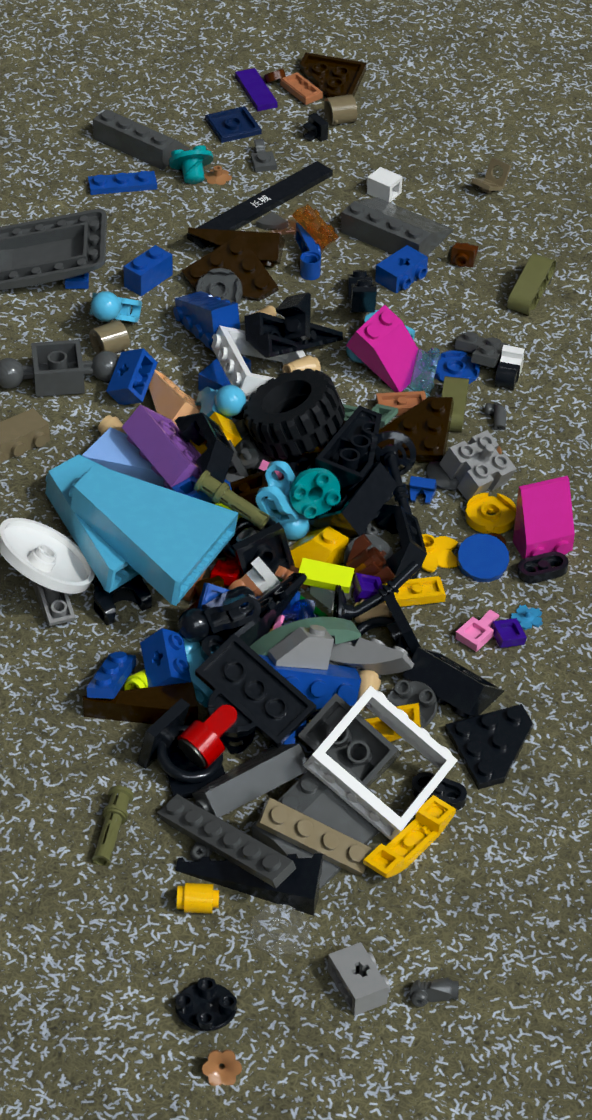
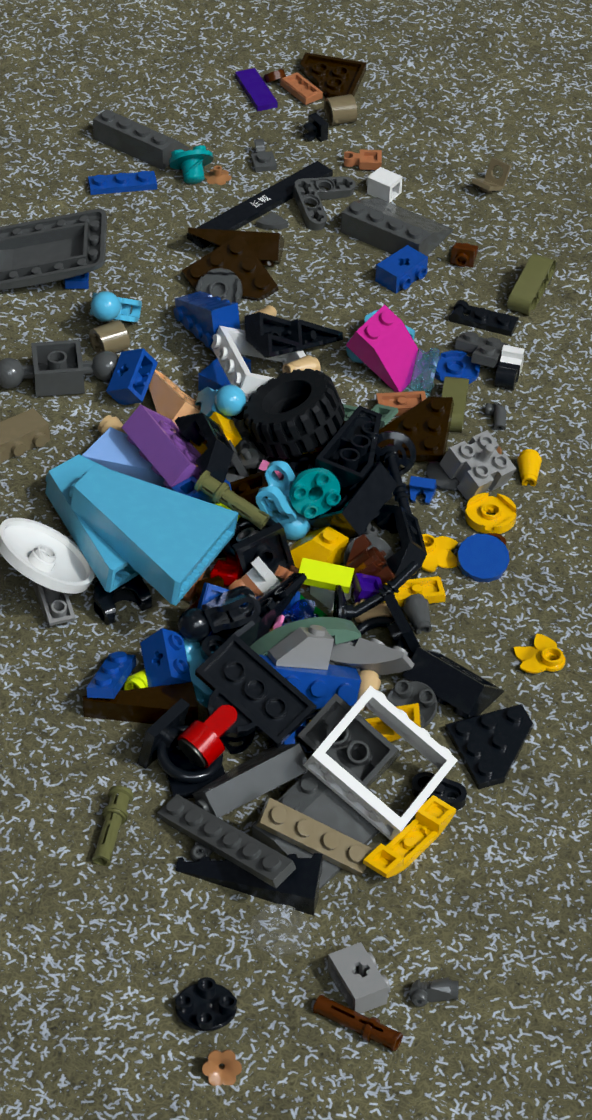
(148, 270): blue brick -> none
(197, 898): yellow brick -> none
(233, 124): dark blue tile -> none
(296, 315): black slope -> none
(311, 254): blue plate -> none
(315, 226): clear orange plate -> none
(338, 188): none -> dark grey beam
(361, 292): black slope -> none
(365, 159): none -> nougat plate
(367, 1027): none -> reddish brown pin
(418, 612): none -> dark grey cone
(477, 632): bright pink plate -> none
(483, 319): none -> black plate
(508, 633): dark purple plate -> none
(528, 617): dark azure plant -> none
(529, 466): none -> yellow cone
(540, 568): black plate -> none
(541, 656): none -> yellow plate
(544, 518): dark pink slope -> none

